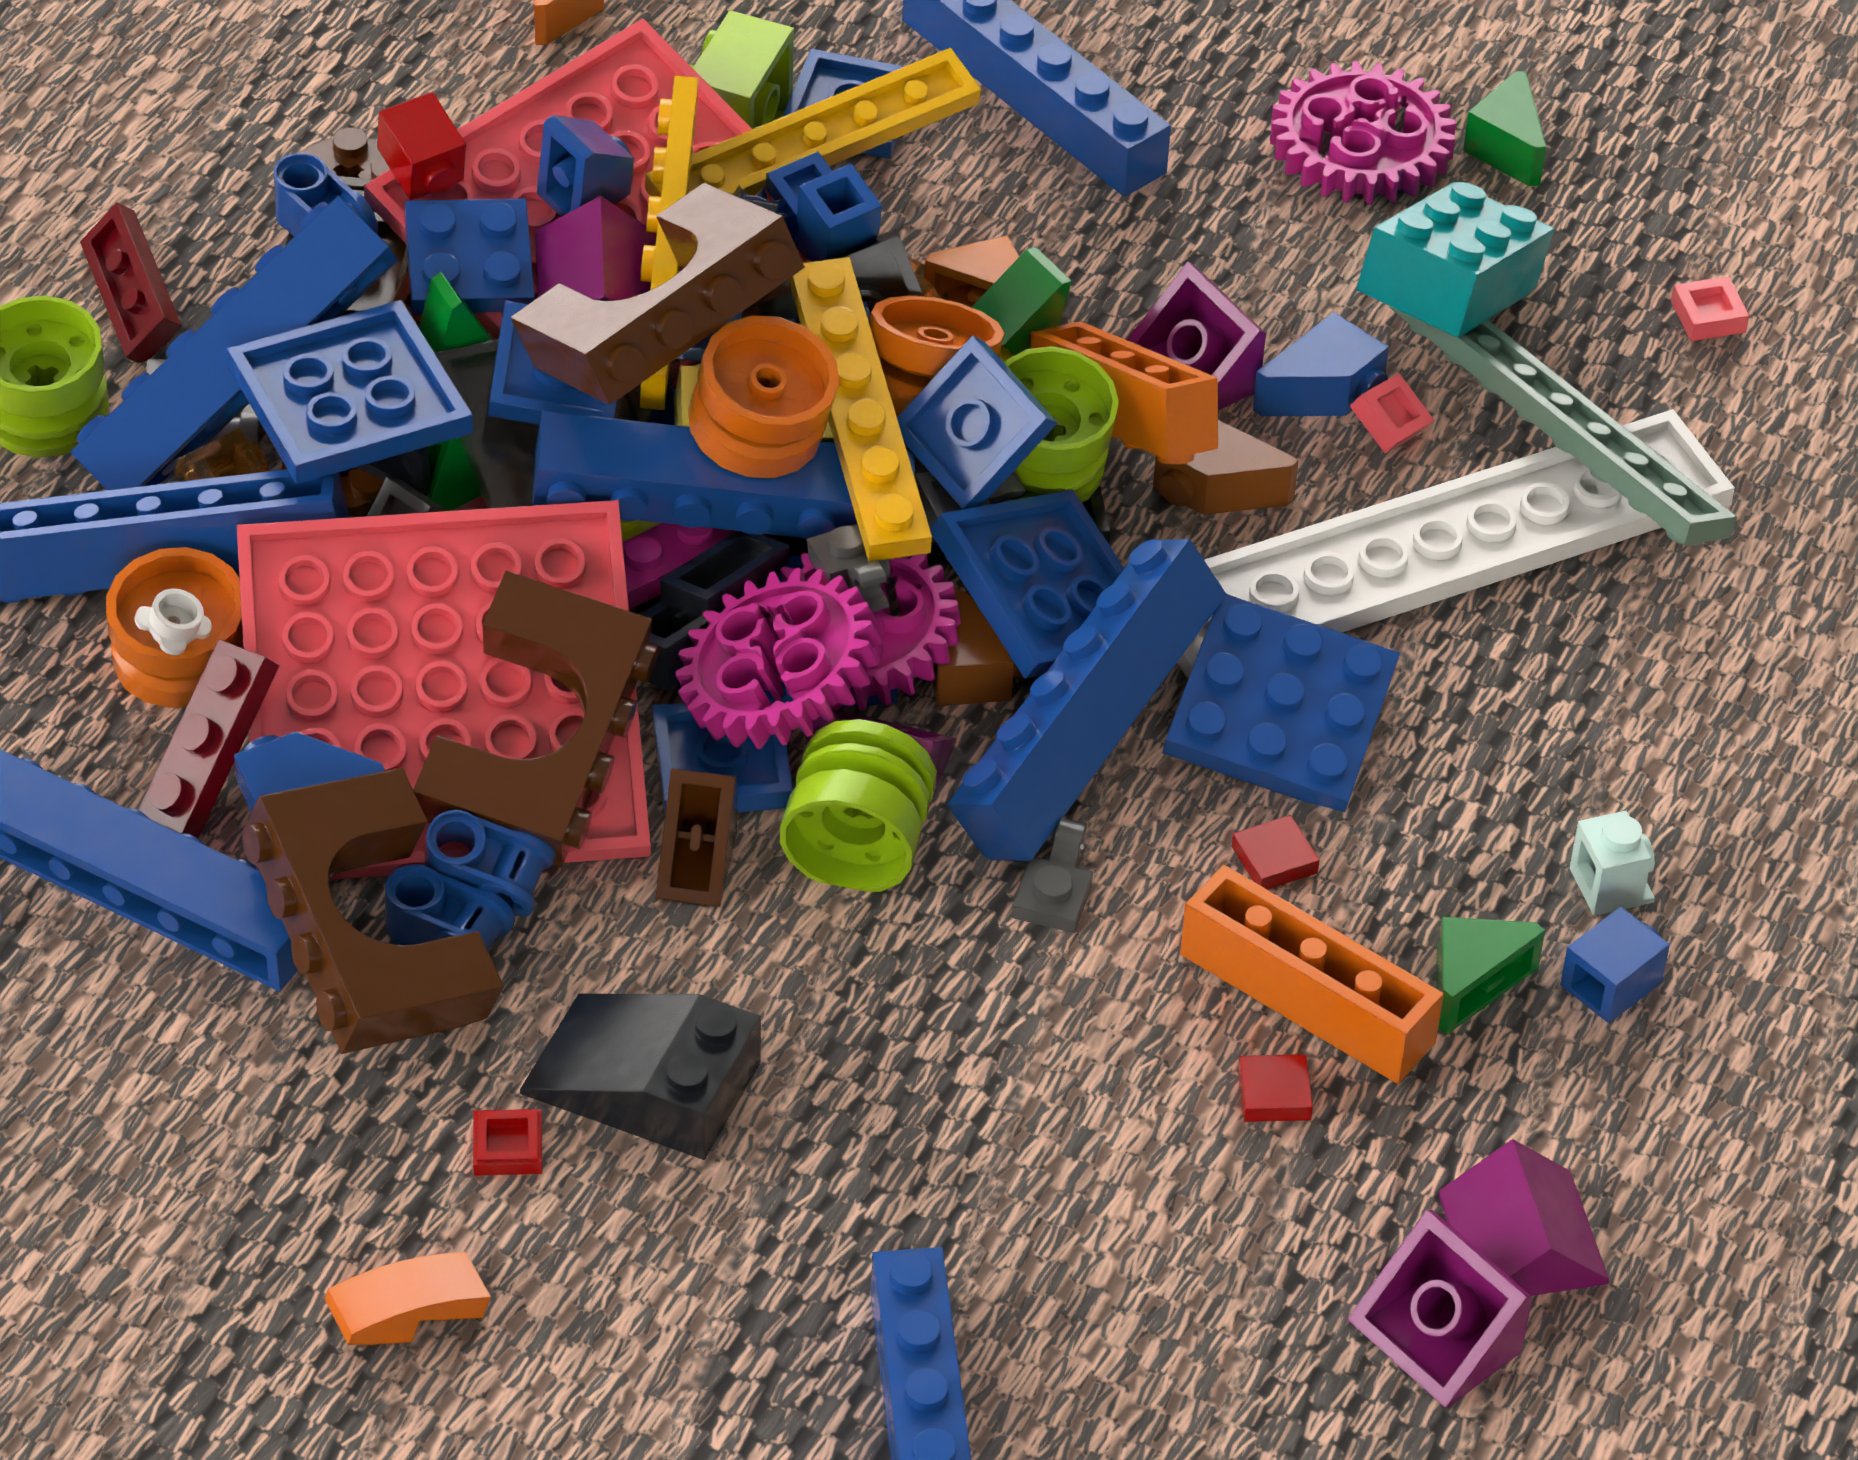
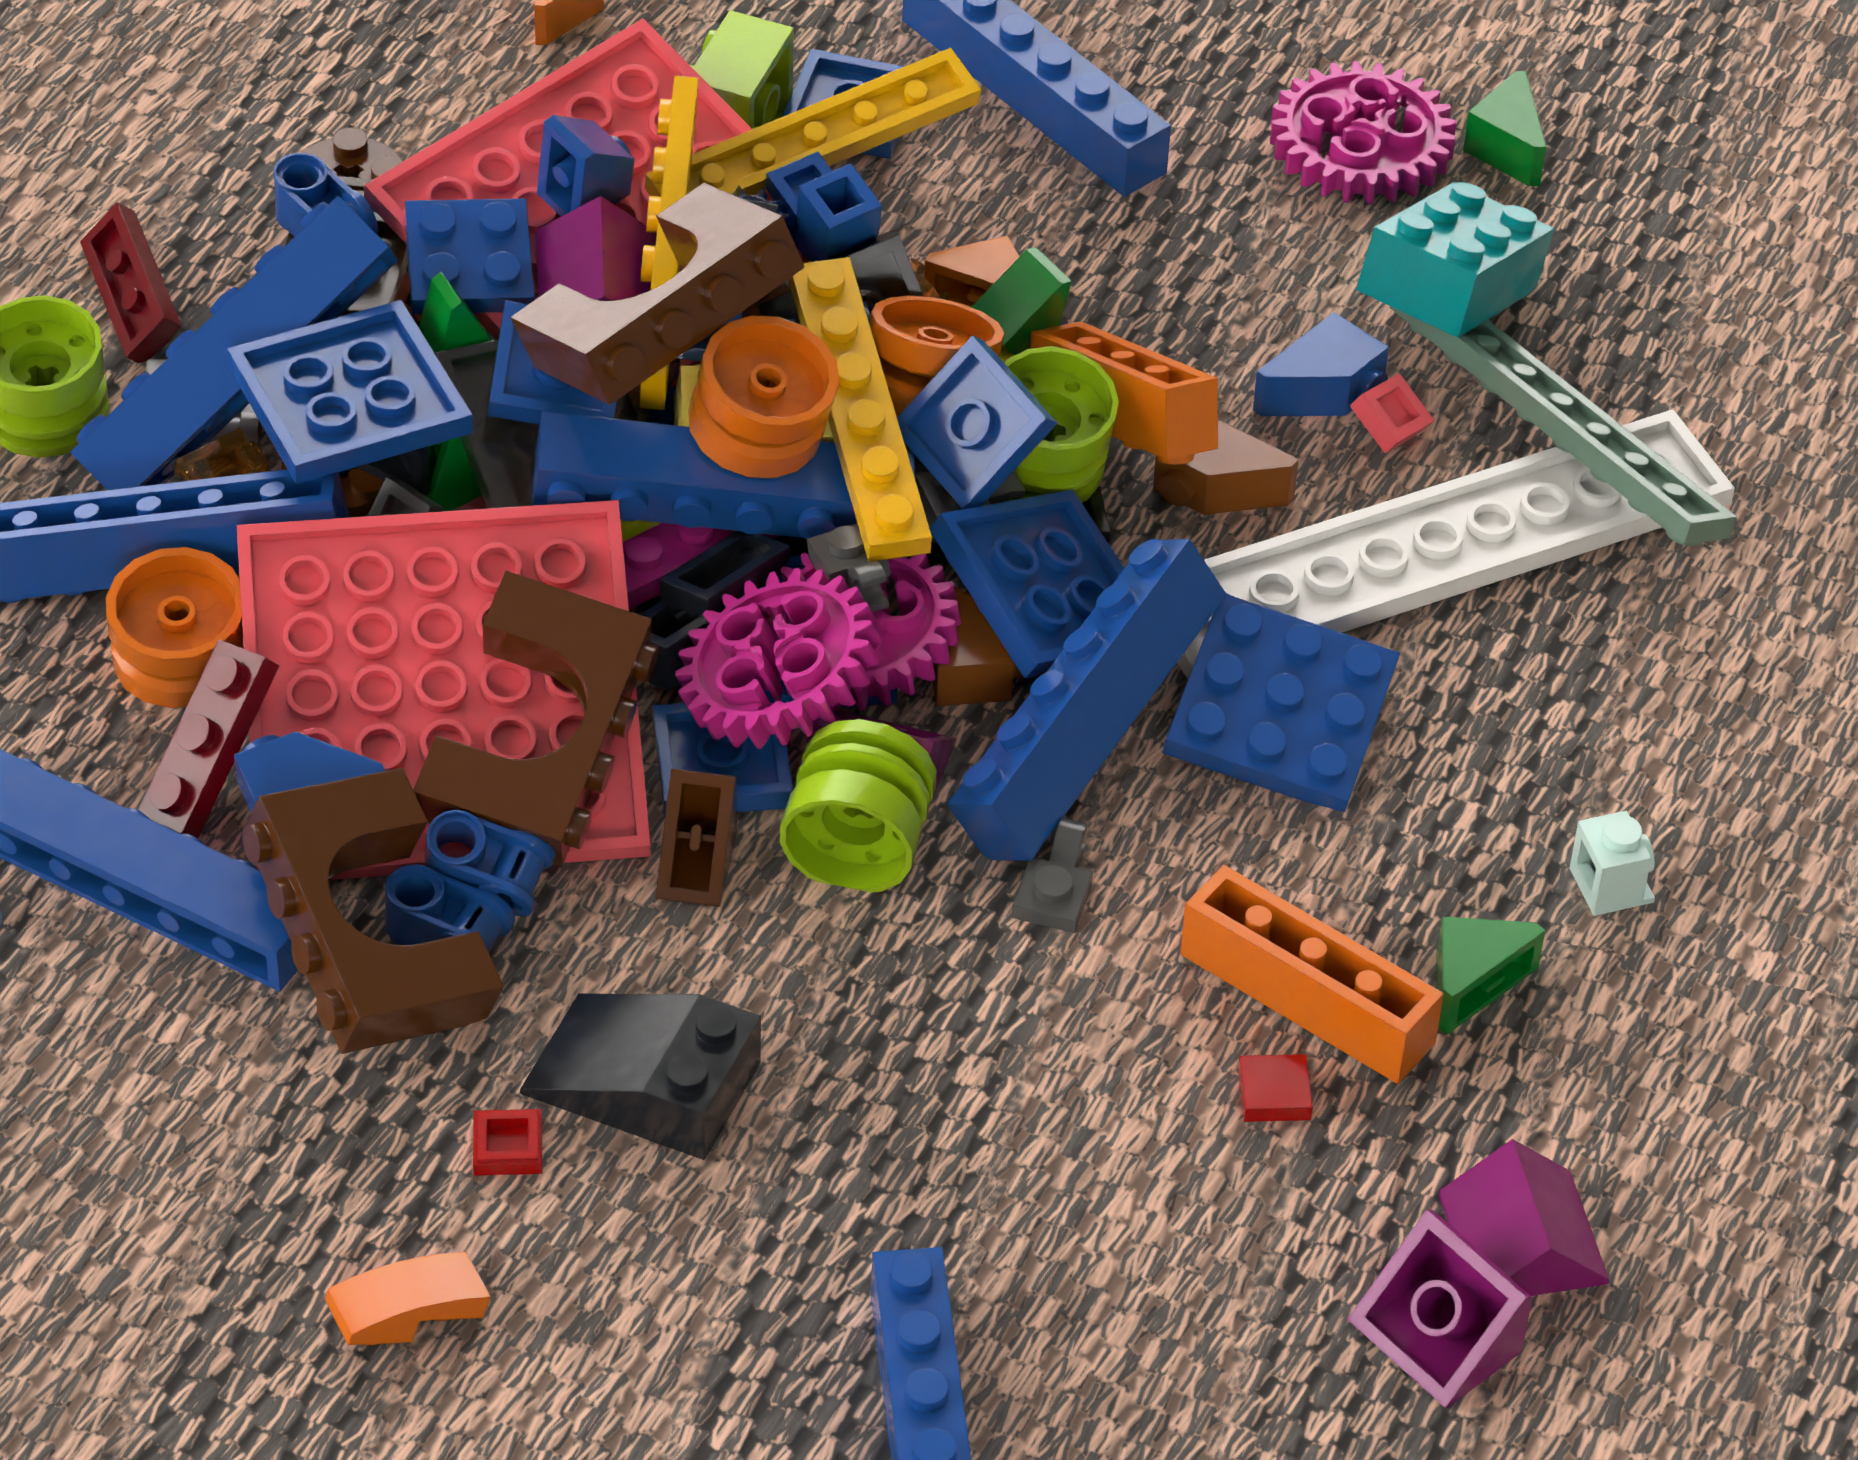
(174, 620): white plate -> none
(421, 146): red brick -> none
(1205, 331): magenta slope -> none
(1275, 852): tile -> none
(1615, 964): blue brick -> none
(1709, 308): coral plate -> none

